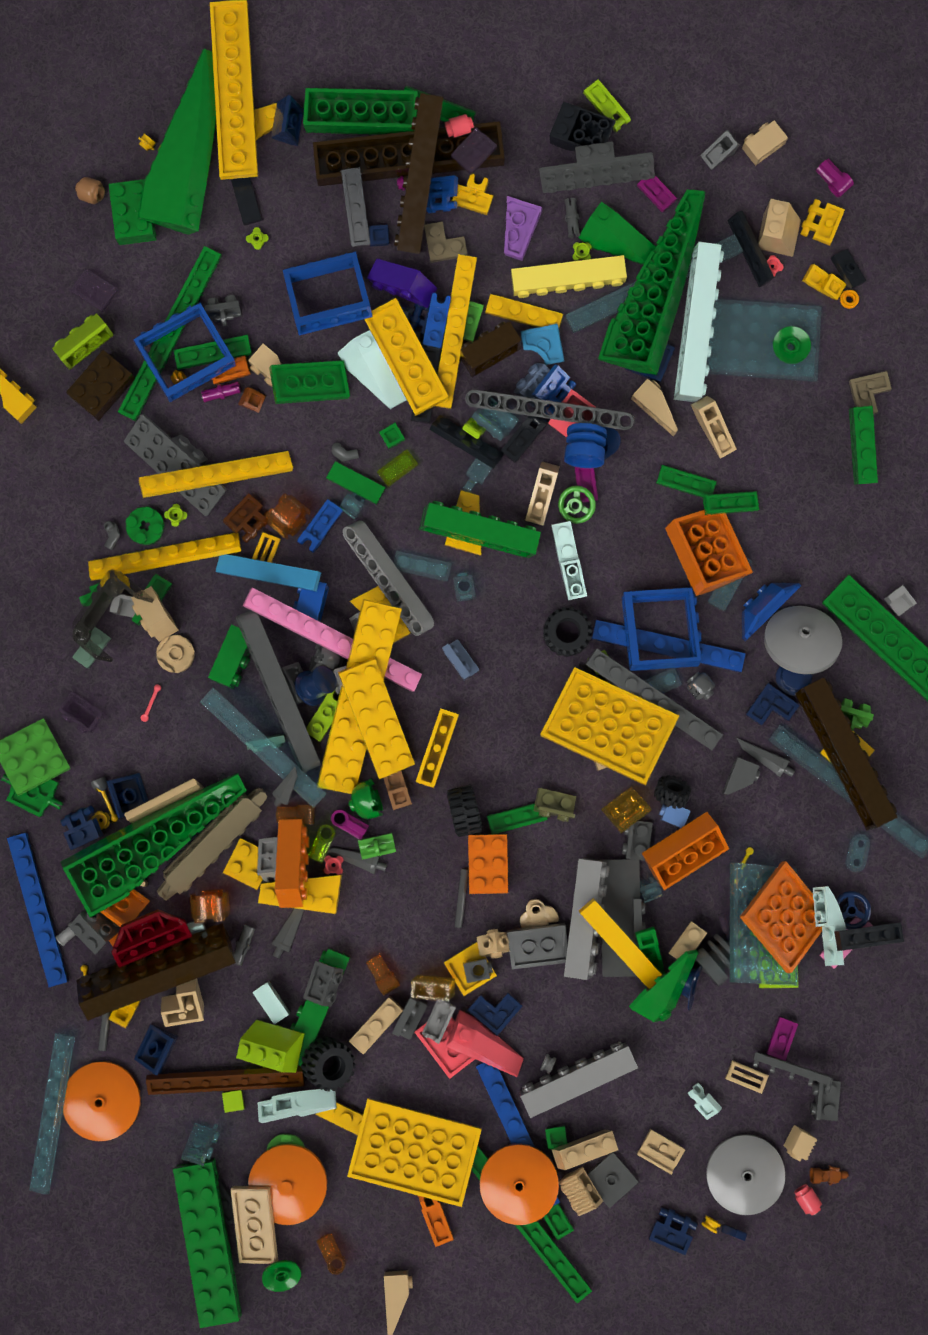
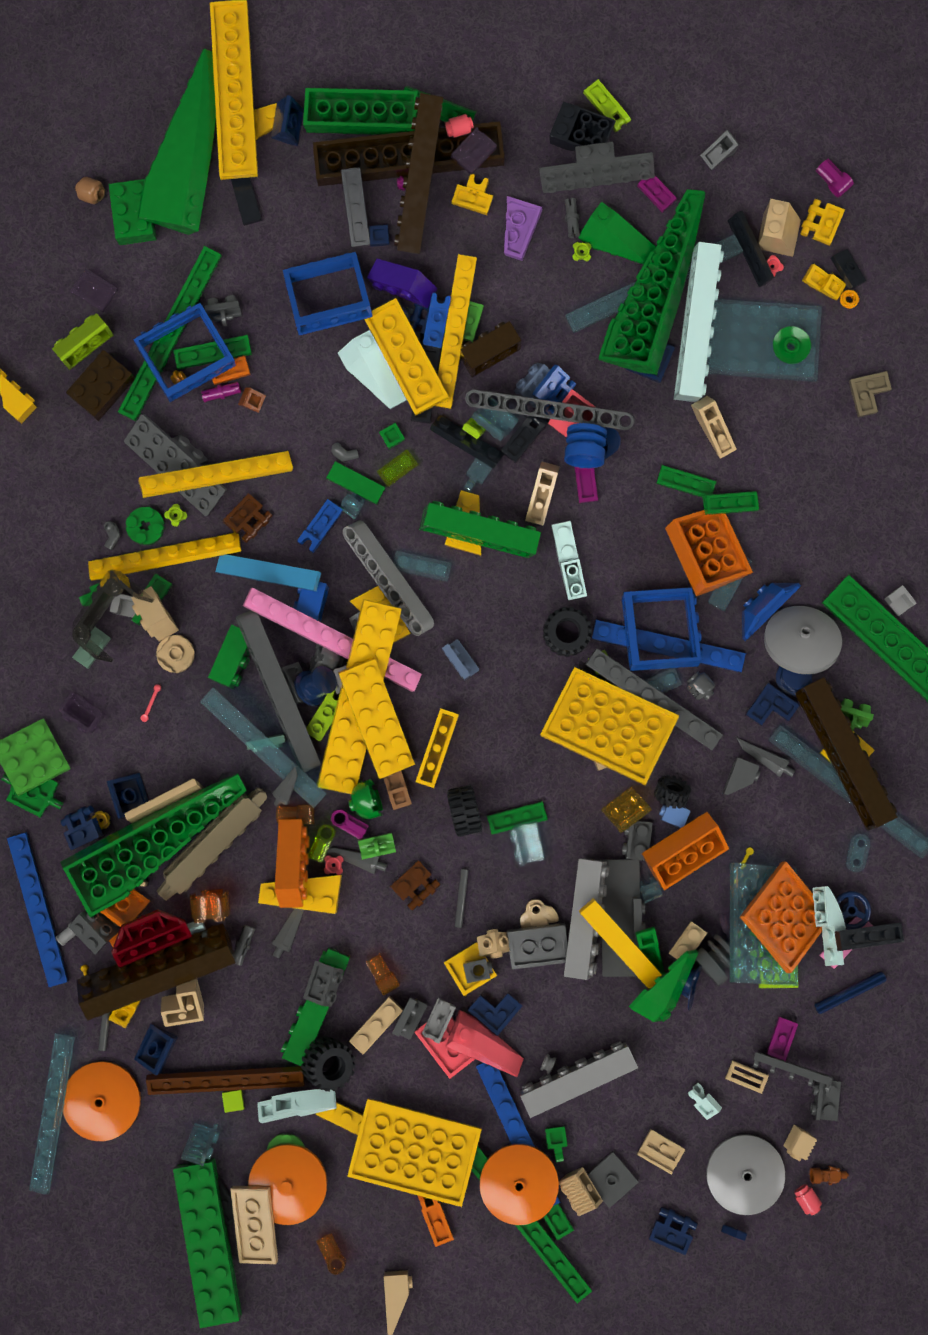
(100, 785): hinge -> none
(146, 142): yellow plate -> none
(244, 864): yellow plate -> none
(257, 243): lime plate -> none
(260, 543): yellow tile -> none
(262, 360): tan slope -> none
(267, 858): light grey hinge -> none
(271, 1002): light aqua panel -> none
(271, 1046): lime slope -> none
(281, 1276): green dish -> none
(287, 516): clear orange brick -> none
(309, 382): green plate -> none
(411, 881): none -> reddish brown plate
(432, 988): clear yellow brick -> none
(440, 247): dark tan plate -> none
(442, 188): blue plate -> none
(464, 595): clear light blue brick -> none
(488, 864): orange brick -> none
(522, 312): yellow plate -> none
(527, 843): none -> clear light blue bracket
(545, 342): dark azure tile -> none
(555, 804): olive bracket -> none
(568, 275): light yellow brick -> none
(570, 505): bright green piece -> none
(584, 1149): tan brick -> none
(653, 402): tan slope -> none
(711, 1224): yellow bush -> none
(764, 142): tan brick -> none
(850, 992): none -> dark blue axle
(863, 445): green brick -> none

